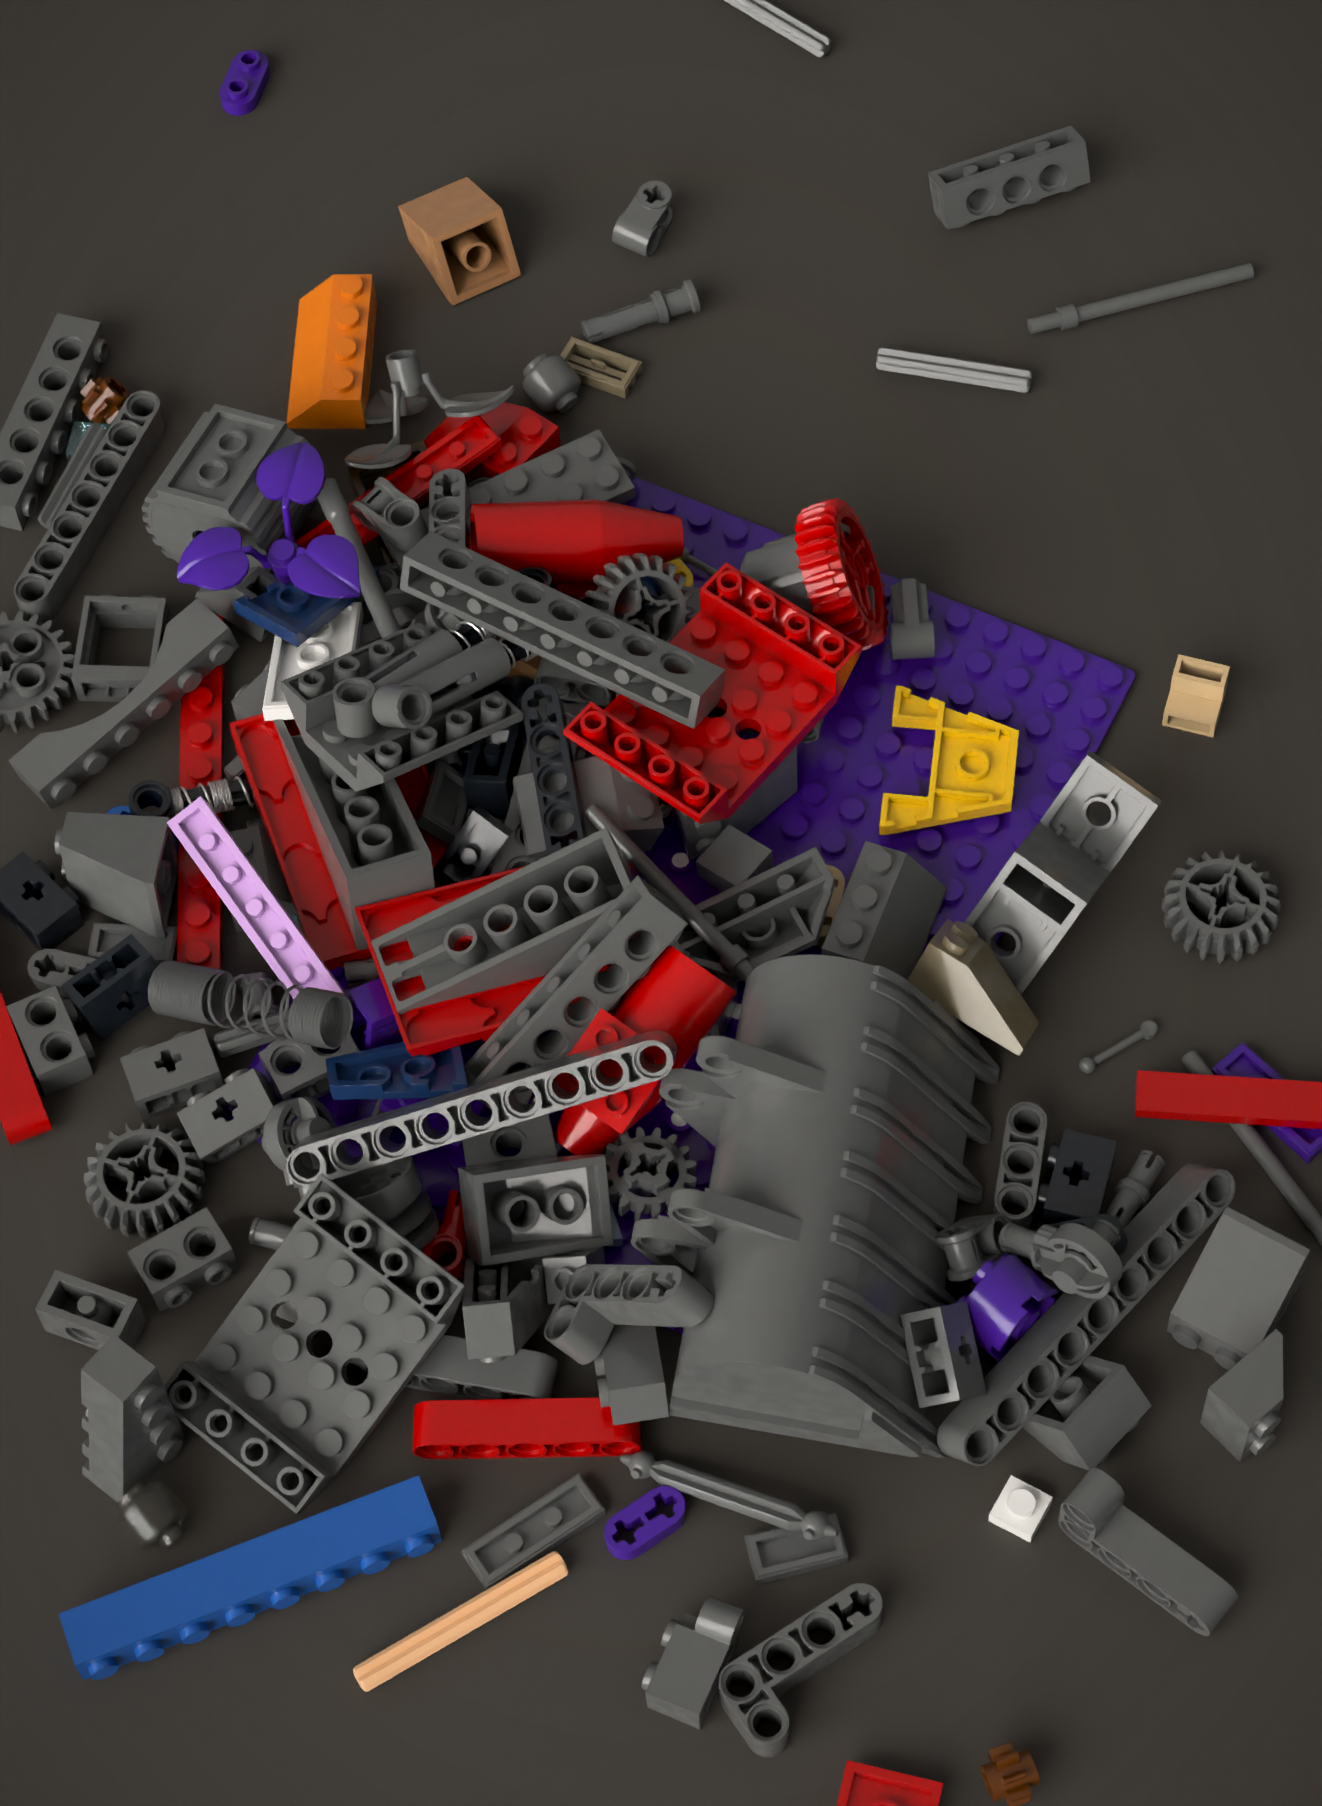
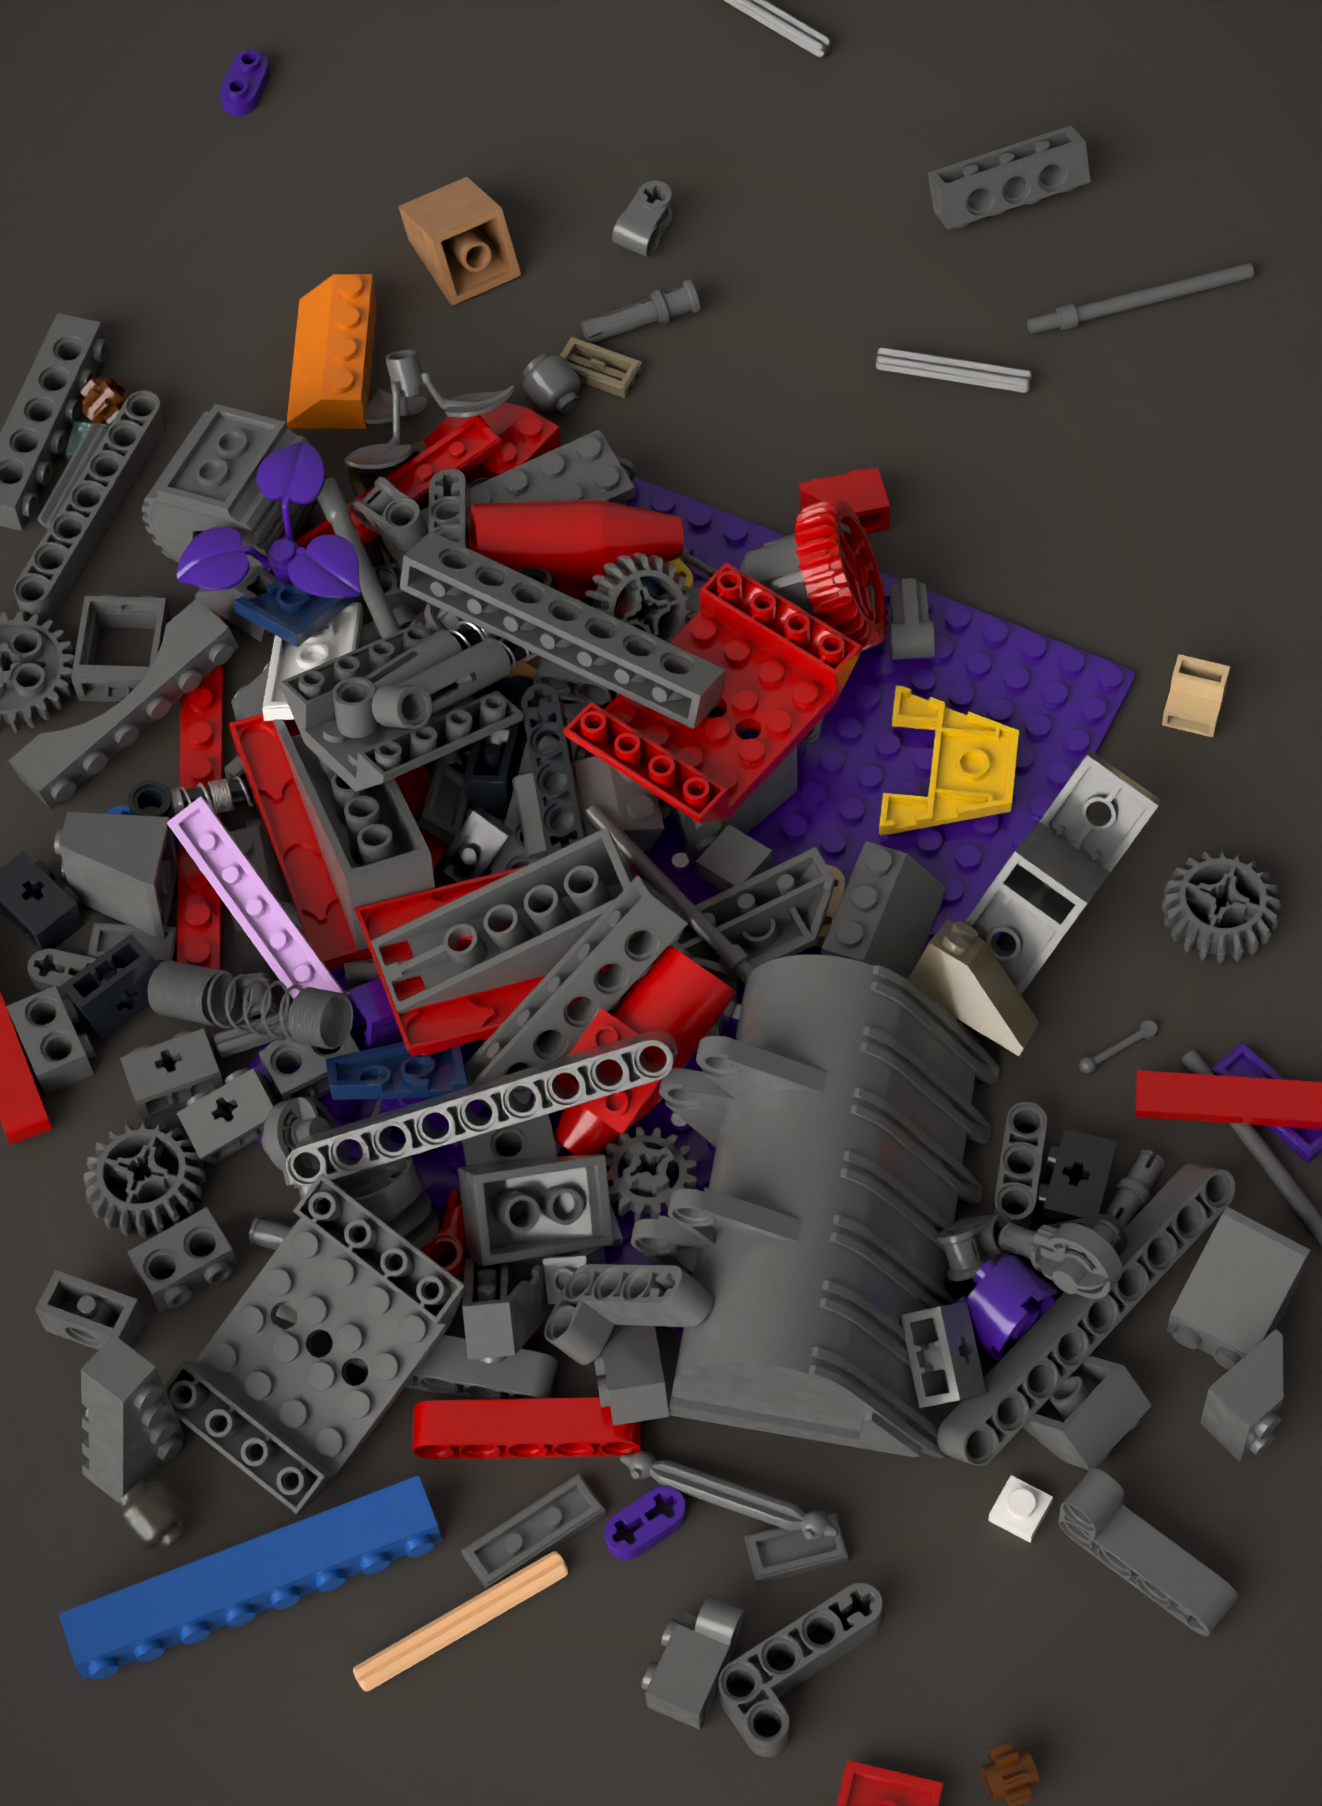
(859, 488): none -> red slope

